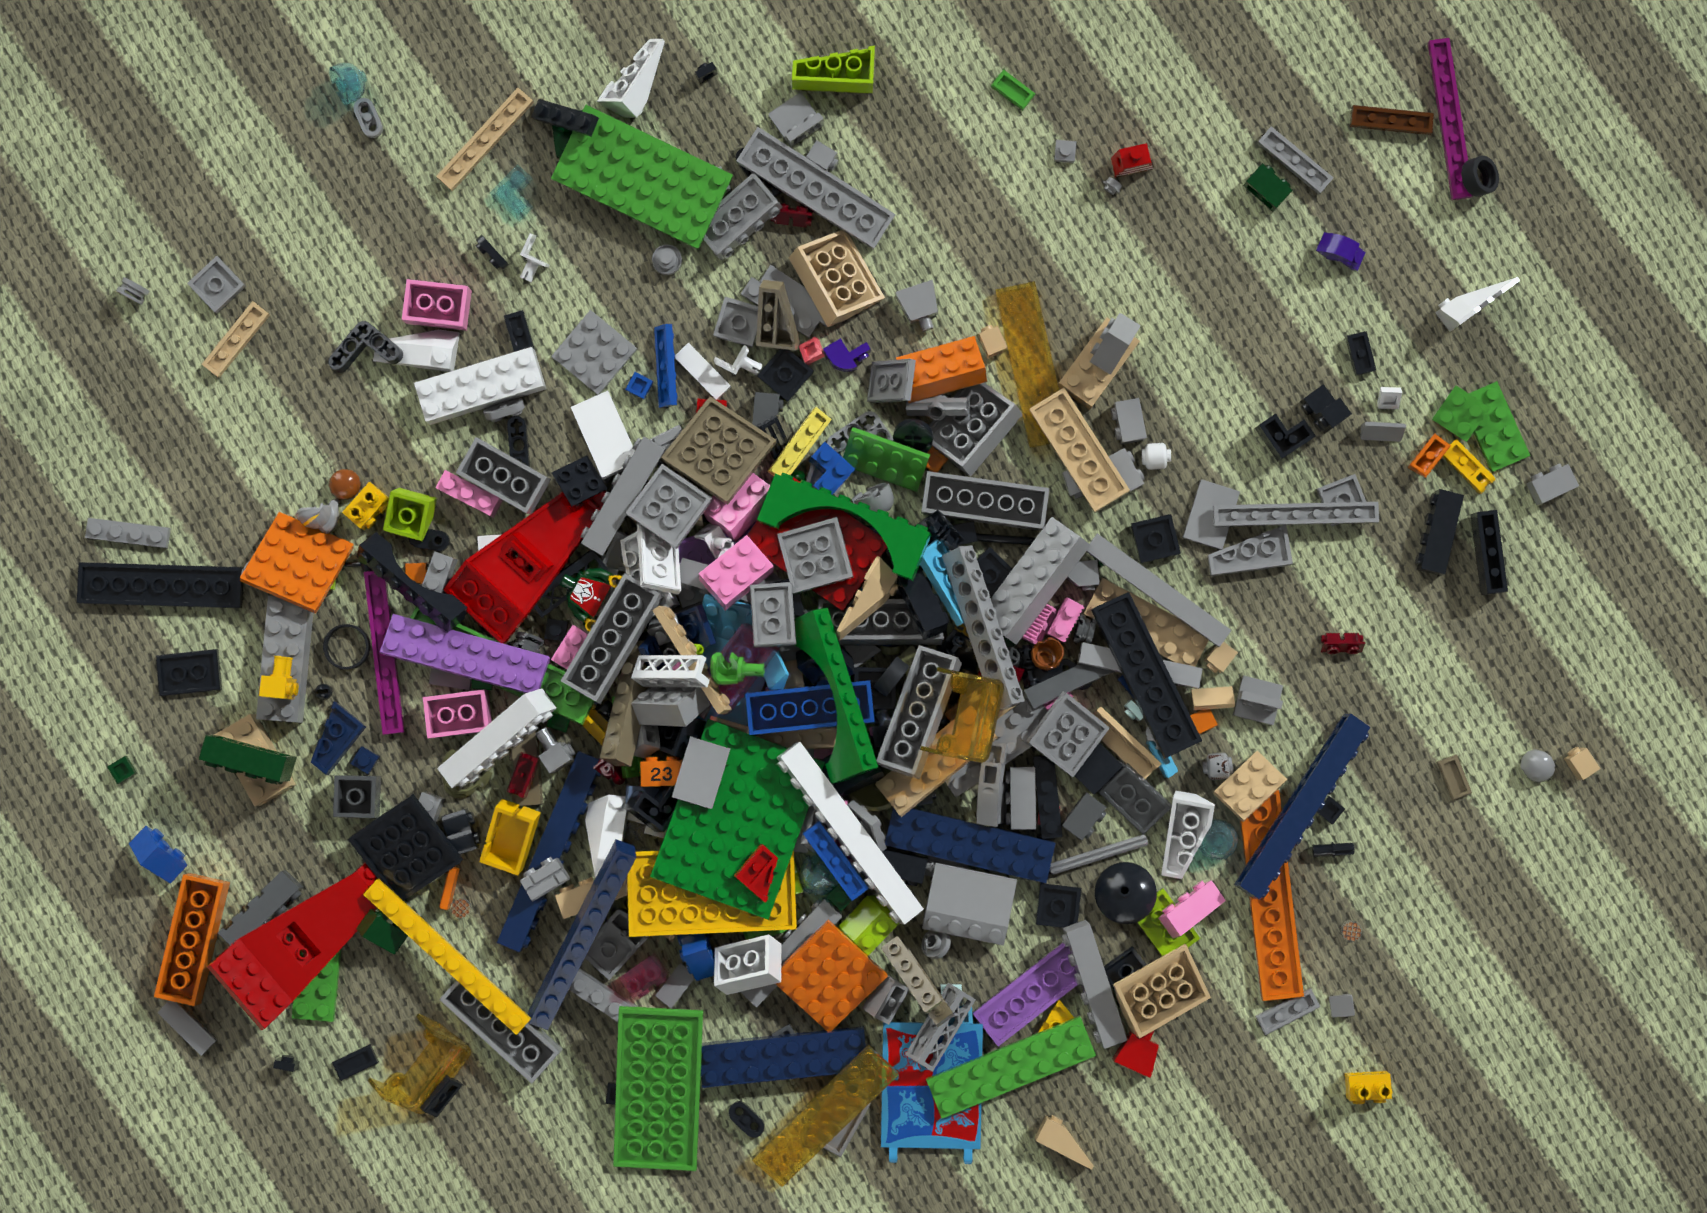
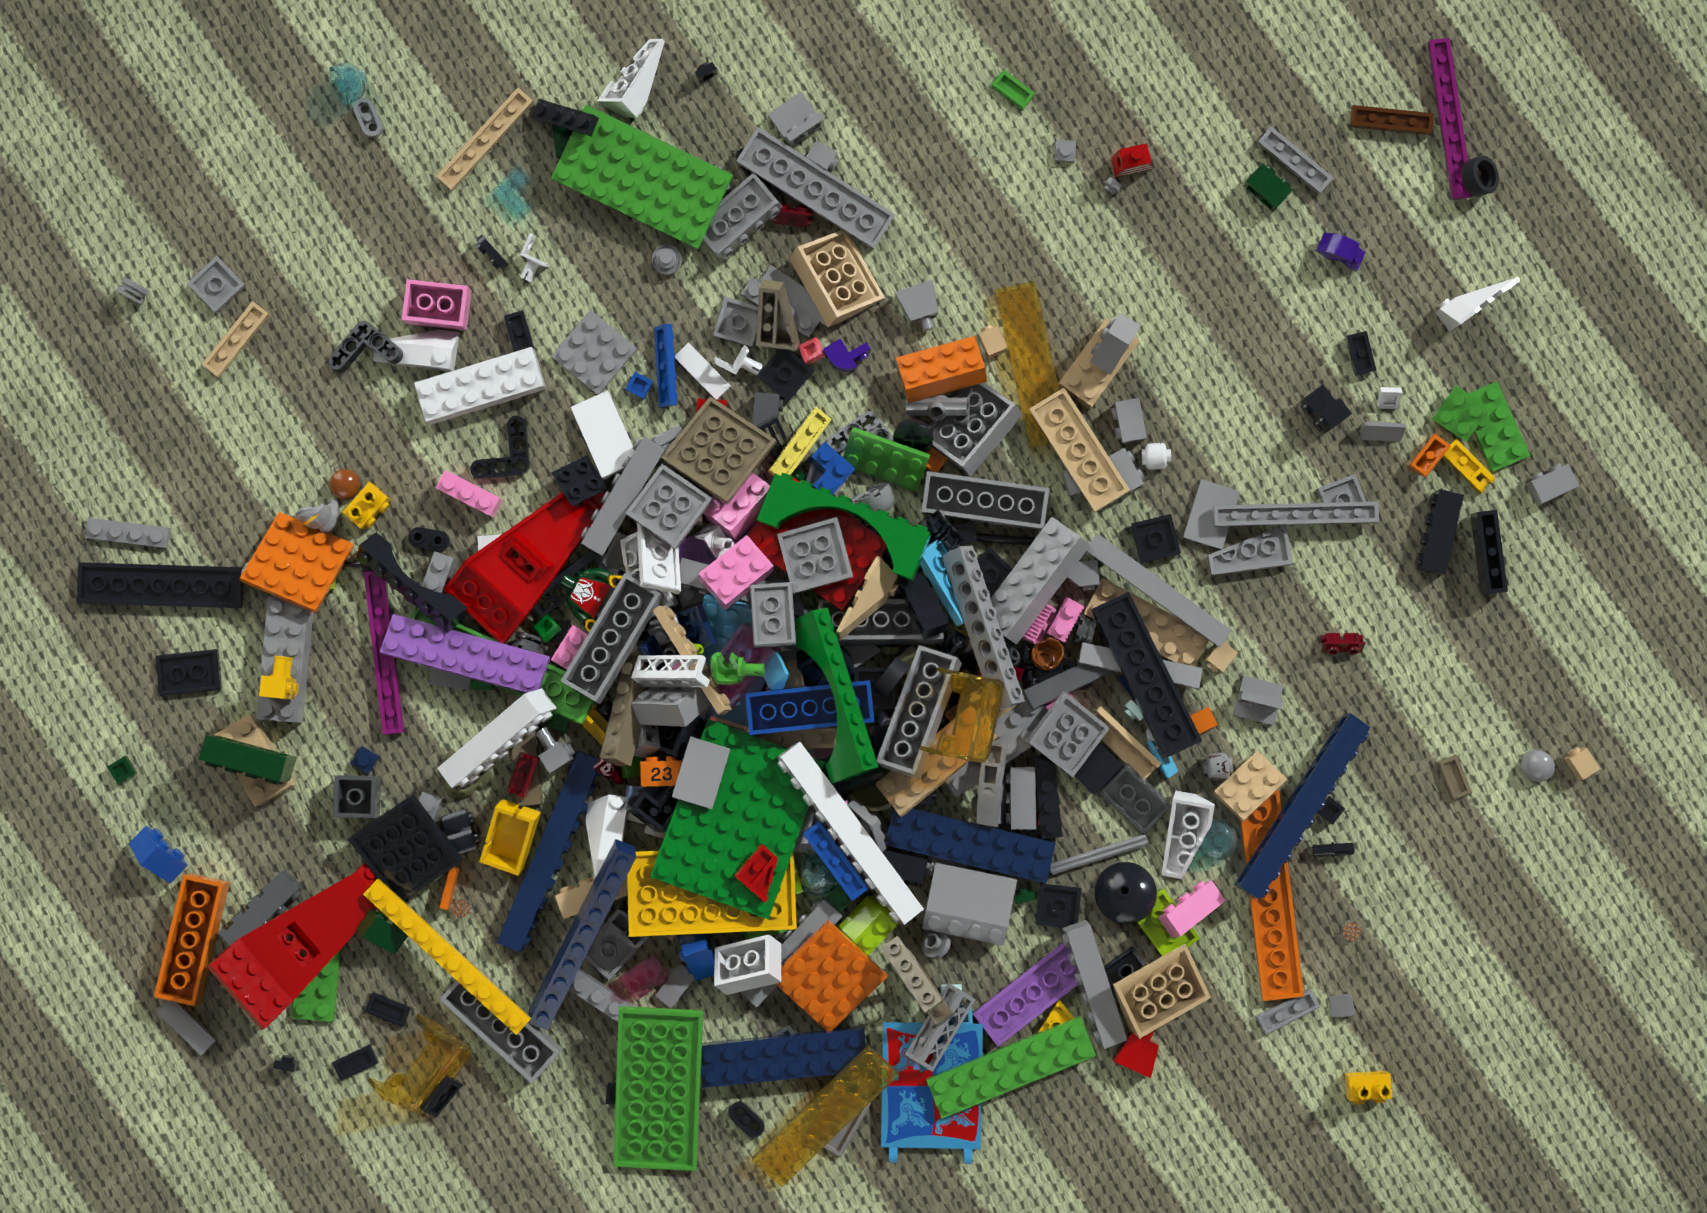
(325, 695): black hinge -> none
(326, 640): black tyre -> none
(338, 736): dark blue wing -> none
(388, 1009): none -> black tile
(409, 513): lime slope -> none
(416, 571): orange tile -> none
(457, 713): bright pink brick -> none
(498, 411): light grey plate -> none
(503, 476): light grey brick -> none
(545, 878): light grey brick -> none
(547, 628): none -> green tile
(836, 72): lime wedge -> none
(886, 999): light grey brick -> none
(891, 381): light grey tile -> none
(1024, 895): none -> dark green plate
(1058, 1138): tan slope -> none
(1084, 816): dark grey brick -> none
(1212, 698): tan tile -> none
(1283, 441): black brick -> none

